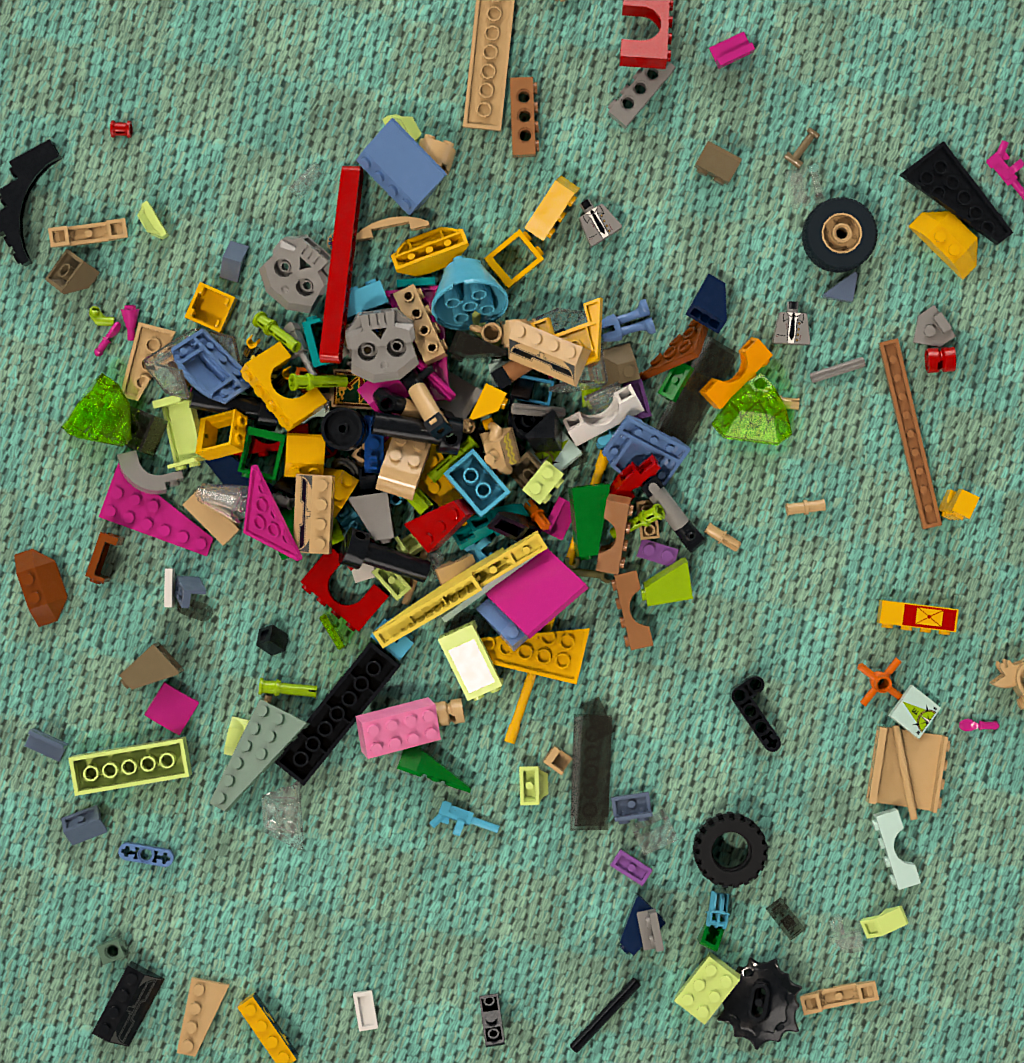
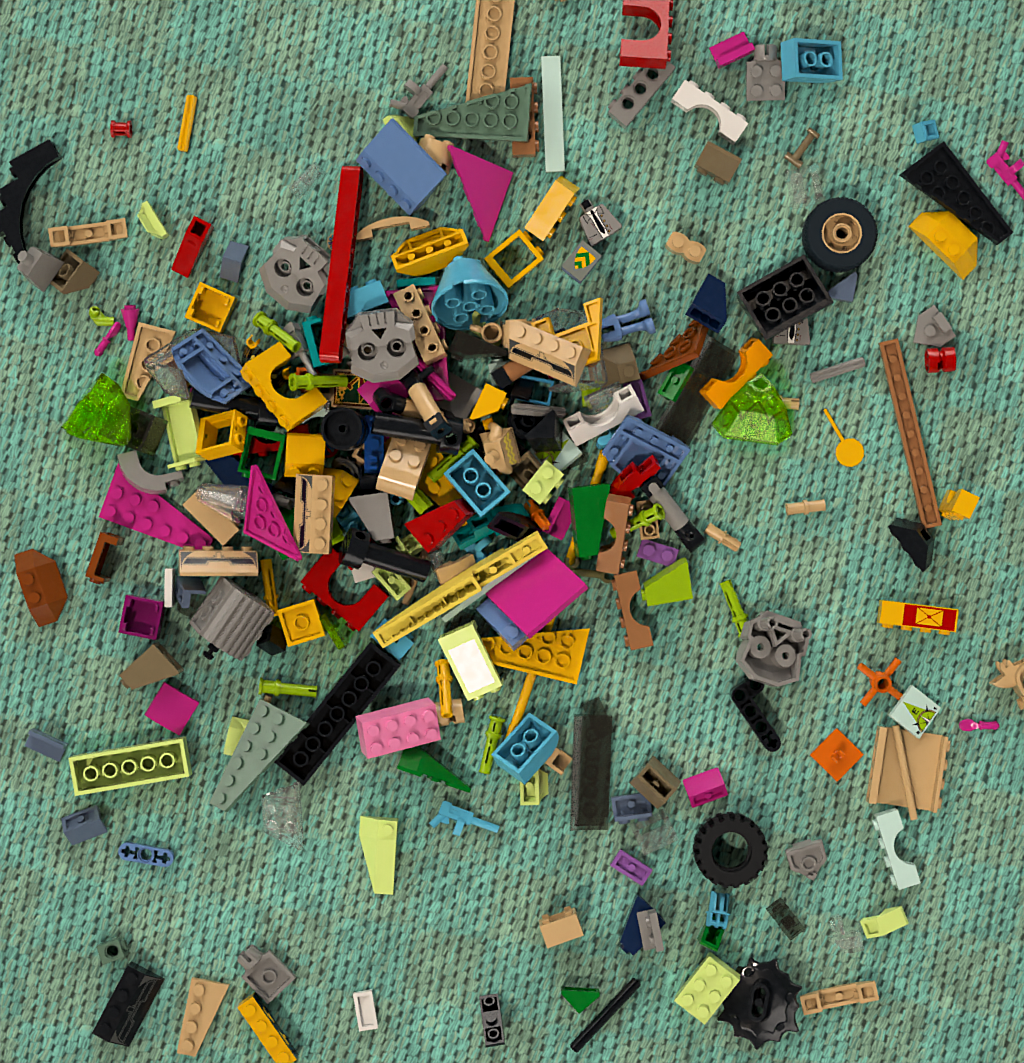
(38, 267): none -> light grey torso
(142, 617): none -> magenta container
(187, 123): none -> yellow axle
(192, 246): none -> red slope
(217, 561): none -> tan slope
(231, 619): none -> light grey piece
(265, 972): none -> light grey plate
(269, 585): none -> yellow pin
(301, 622): none -> yellow container
(379, 846): none -> yellowish green wedge
(420, 94): none -> light grey piece
(444, 679): none -> yellow pin
(483, 186): none -> dark pink tile
(490, 118): none -> sand green wing
(493, 735): none -> lime pin
(526, 748): none -> medium azure brick
(552, 114): none -> light aqua tile
(560, 927): none -> tan container
(580, 997): none -> green slope
(581, 261): none -> piece
(655, 782): none -> dark tan slope
(681, 245): none -> tan brick
(690, 97): none -> white arch
(705, 787): none -> dark pink panel
(739, 616): none -> lime pin
(764, 75): none -> light grey plate
(767, 663): none -> light grey brick
(784, 297): none -> black slope
(806, 857): none -> light grey plate
(811, 60): none -> medium azure brick
(836, 754): none -> orange piece
(849, 451): none -> yellow piece
(914, 540): none -> black slope
(925, 131): none -> medium azure slope

